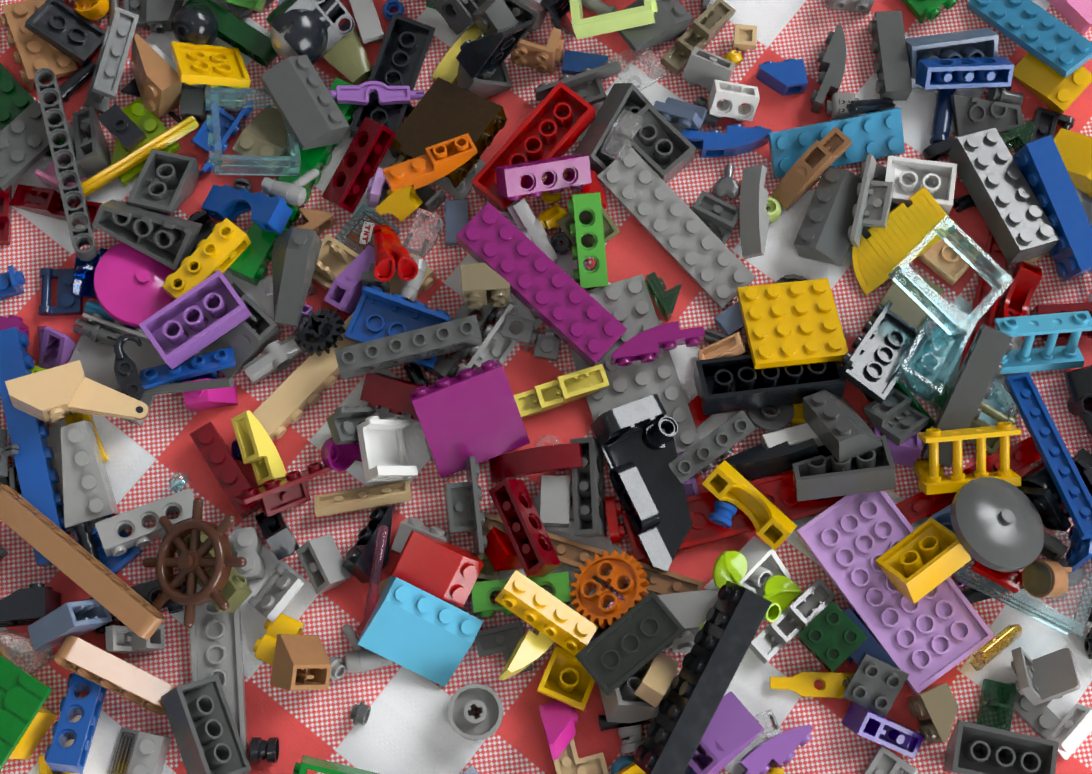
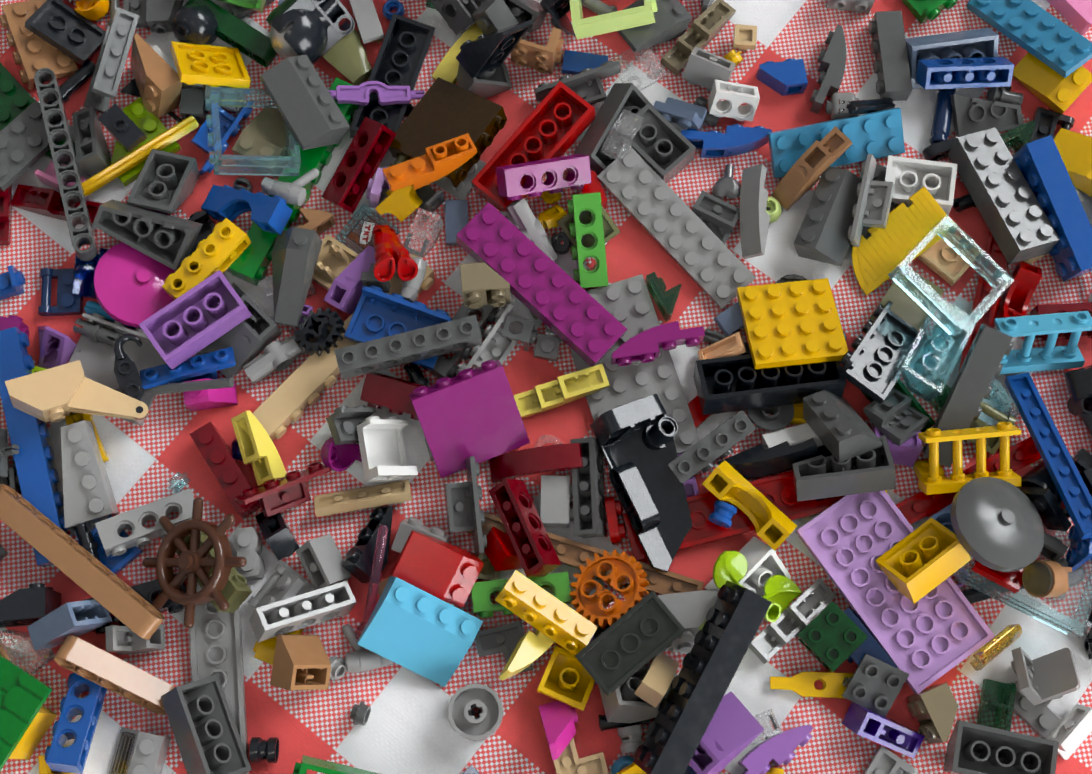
(302, 611): none -> light grey brick

